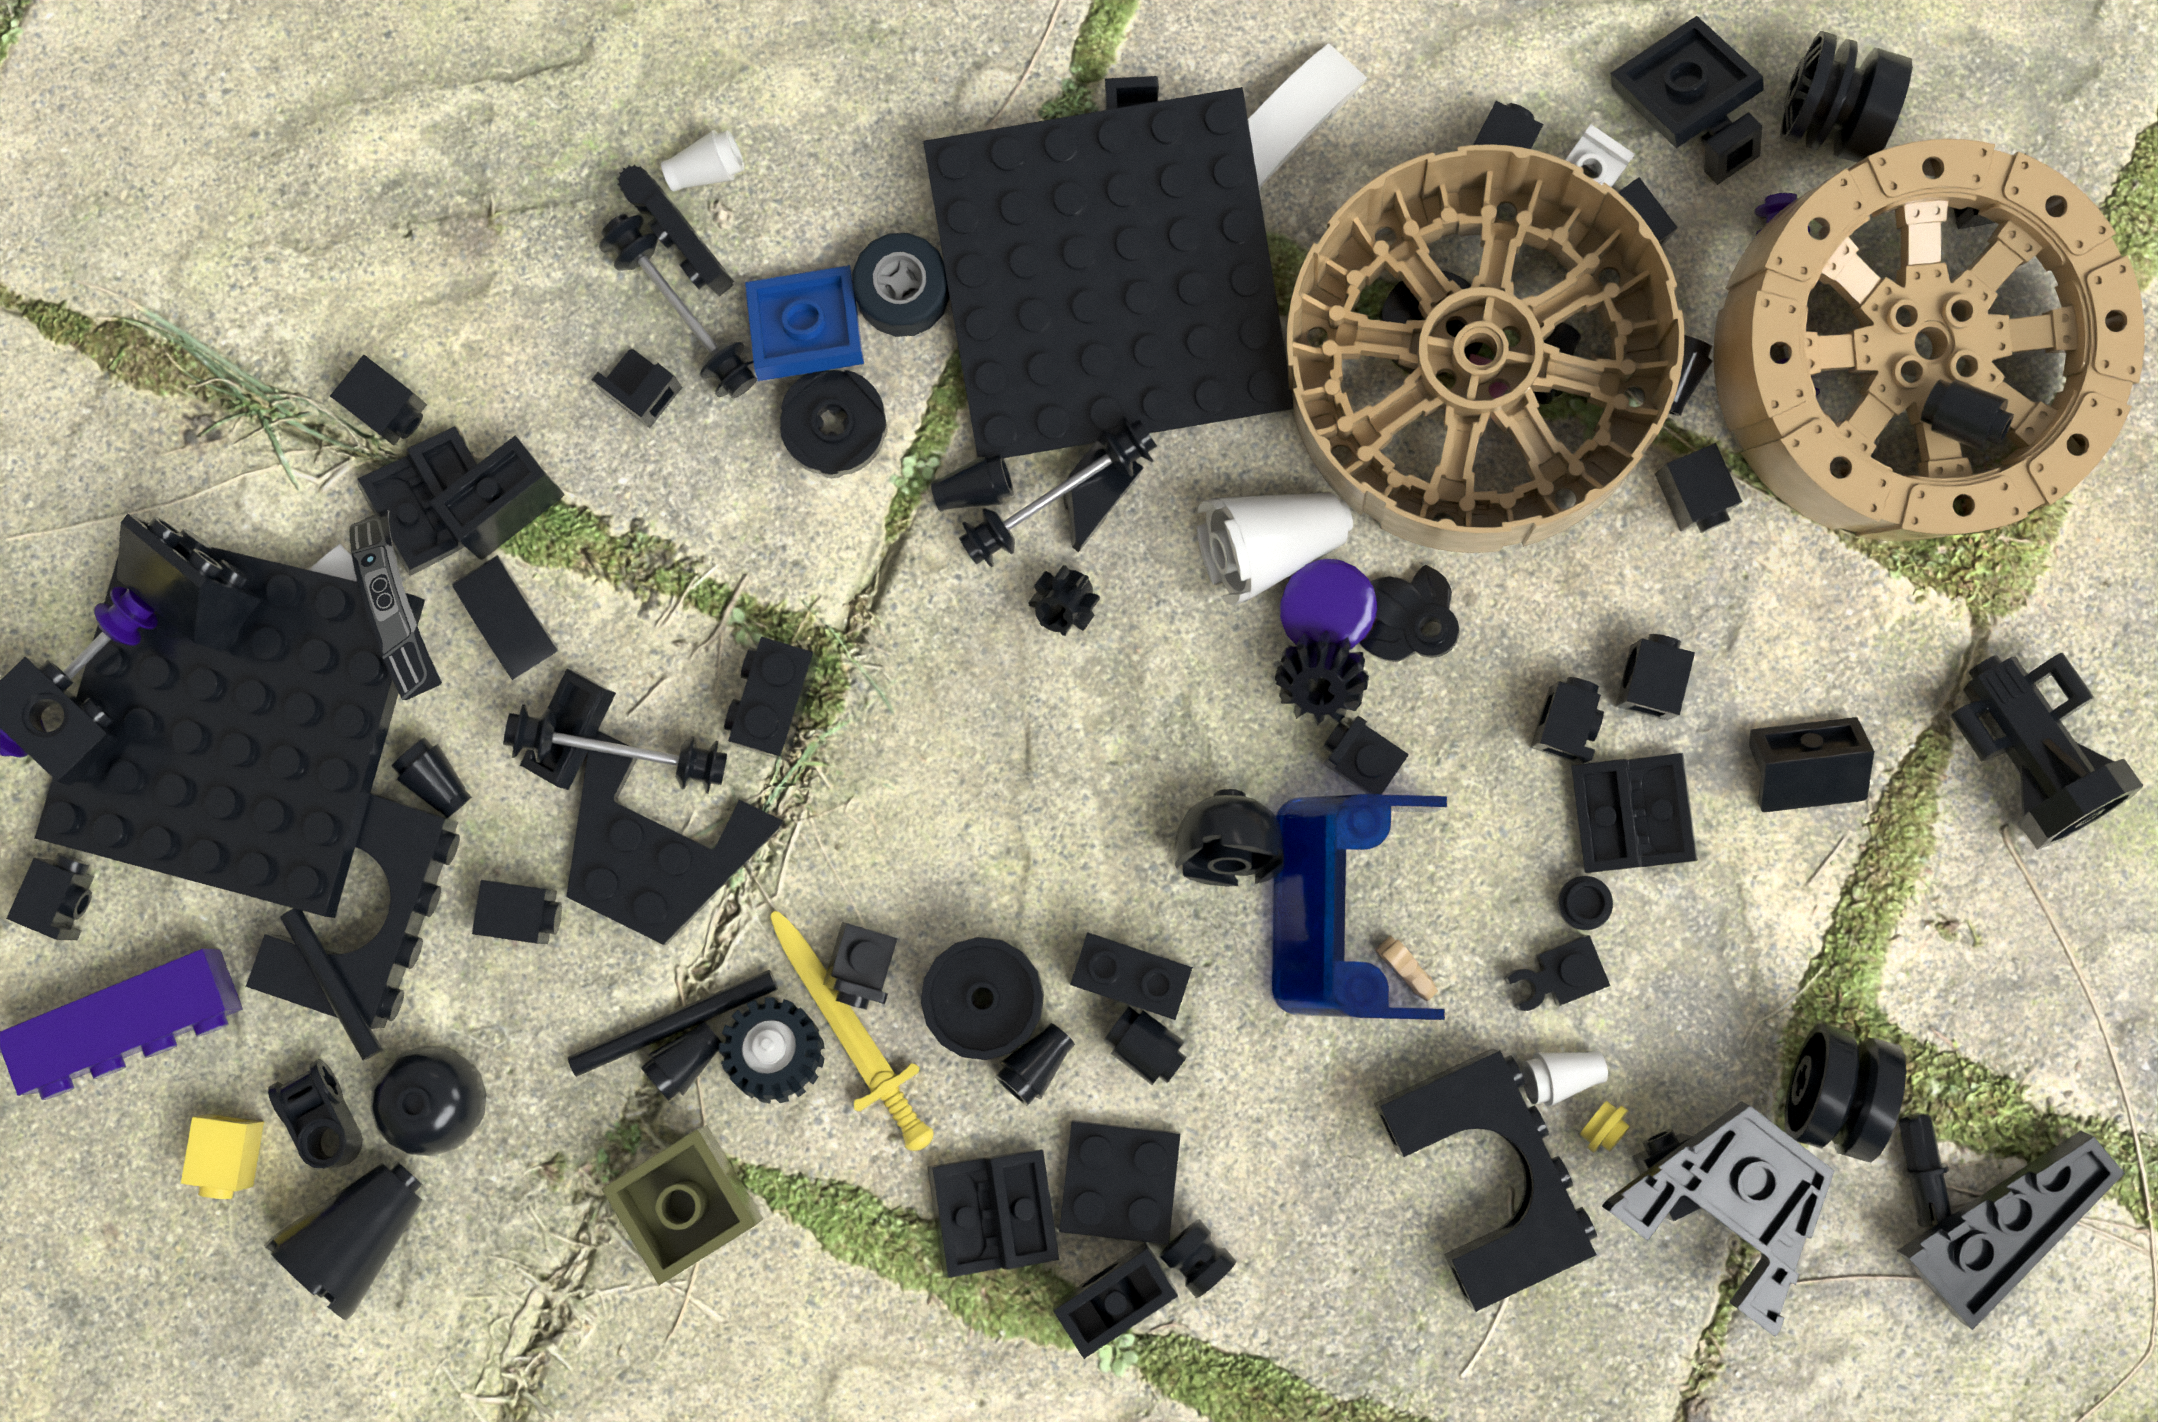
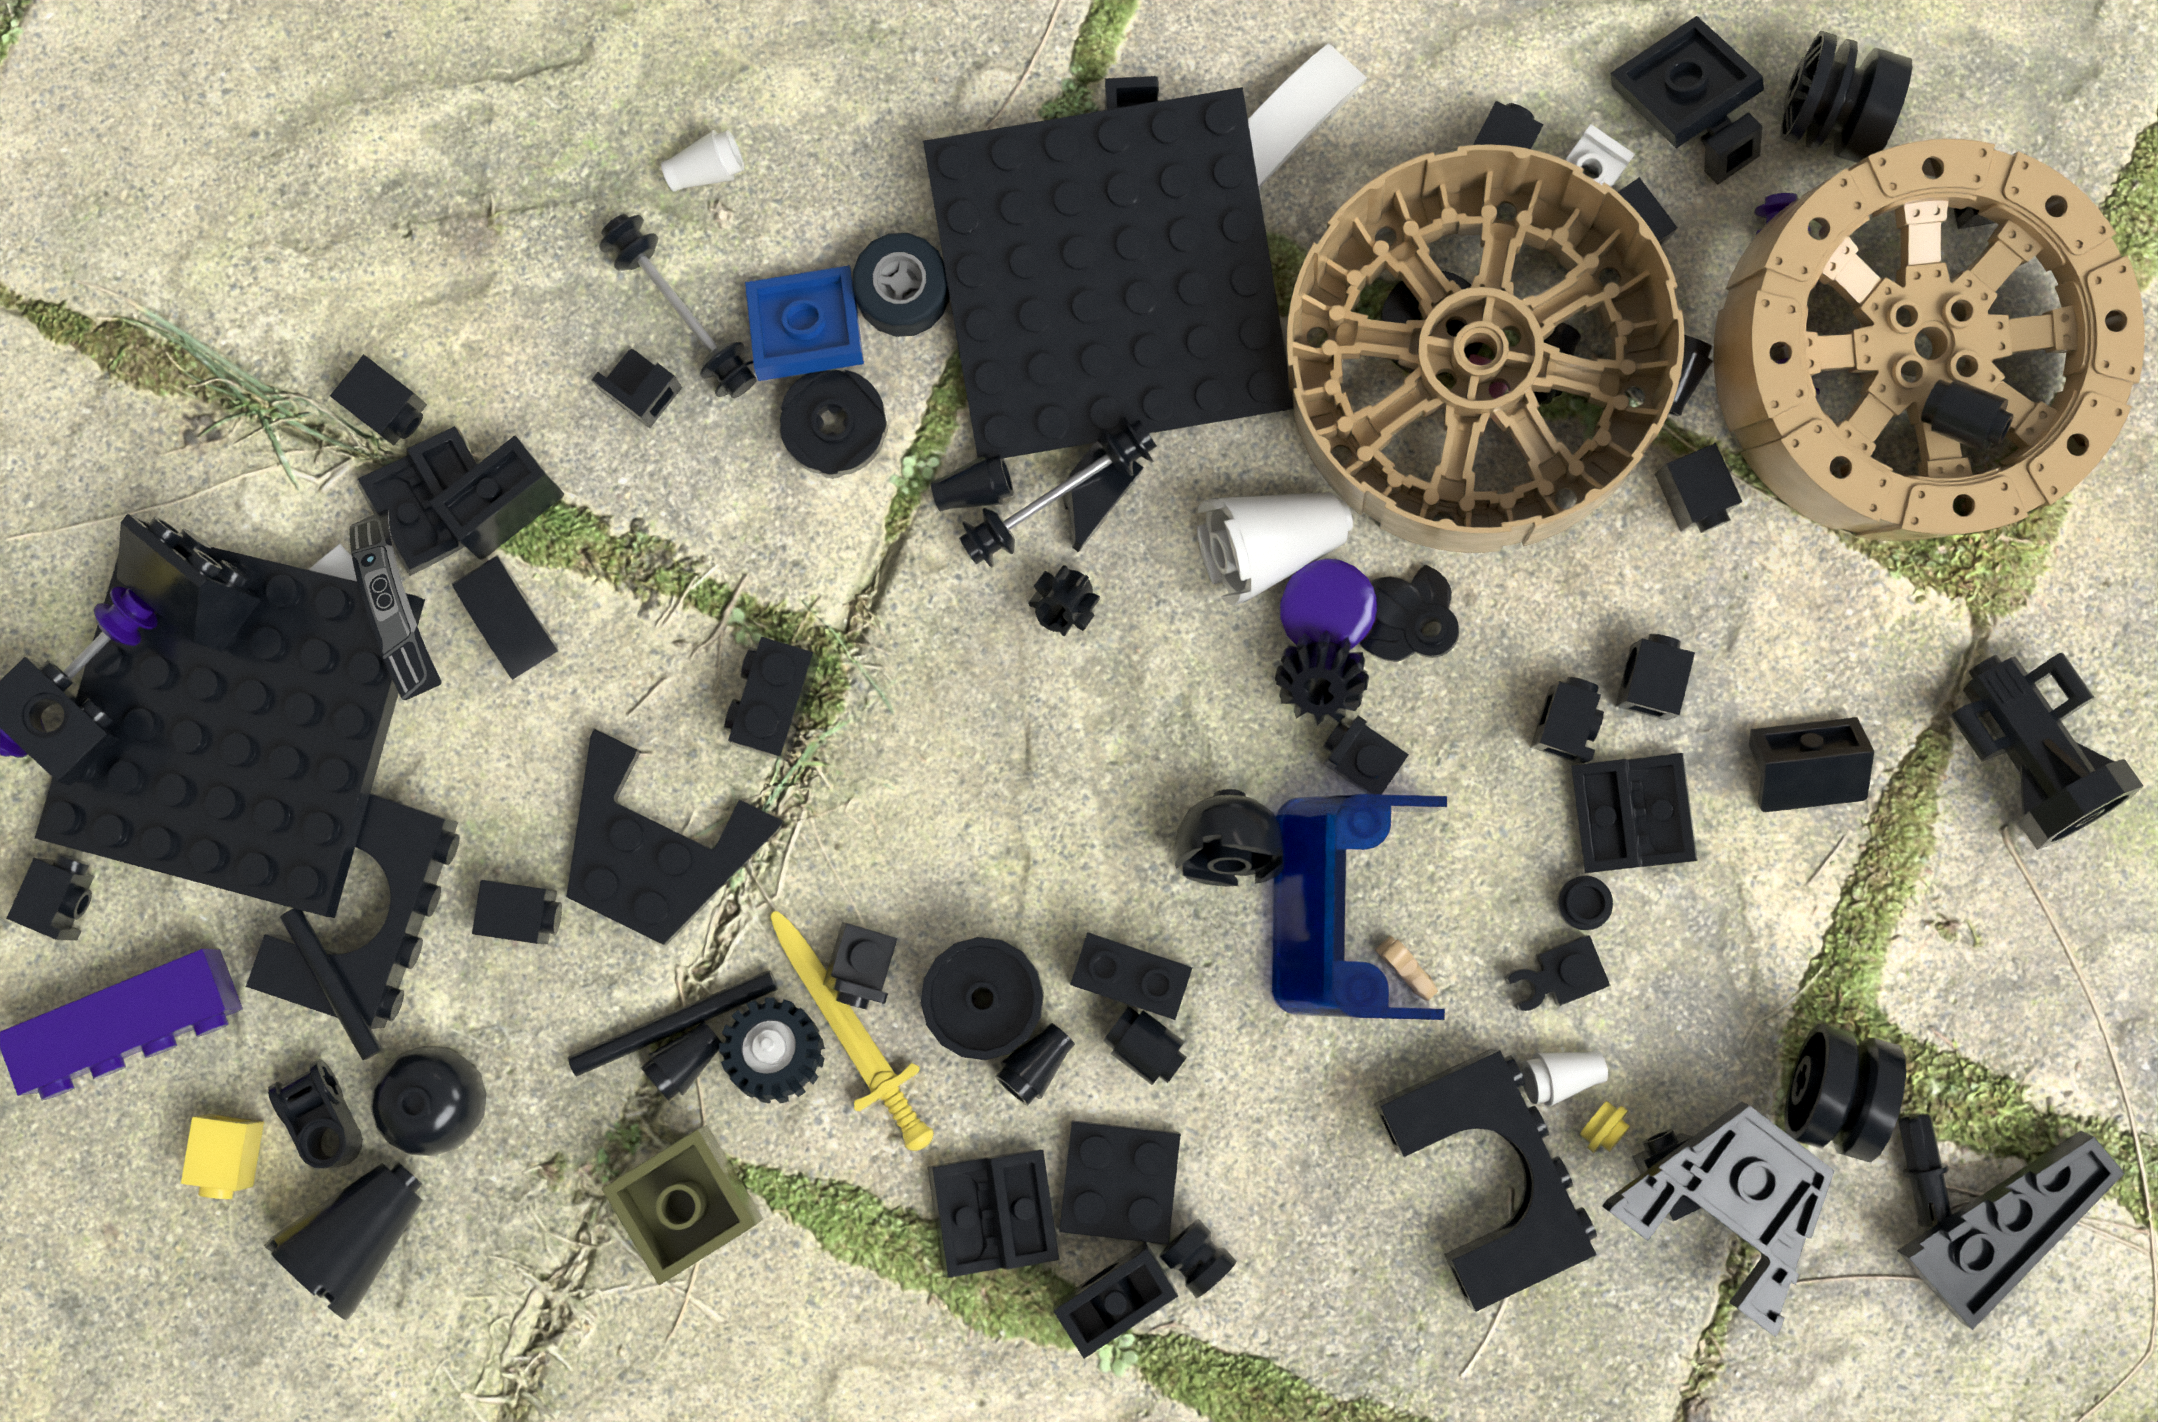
(431, 777): black cone -> none
(540, 733): black axle -> none
(578, 711): black plate -> none
(673, 228): black hinge -> none

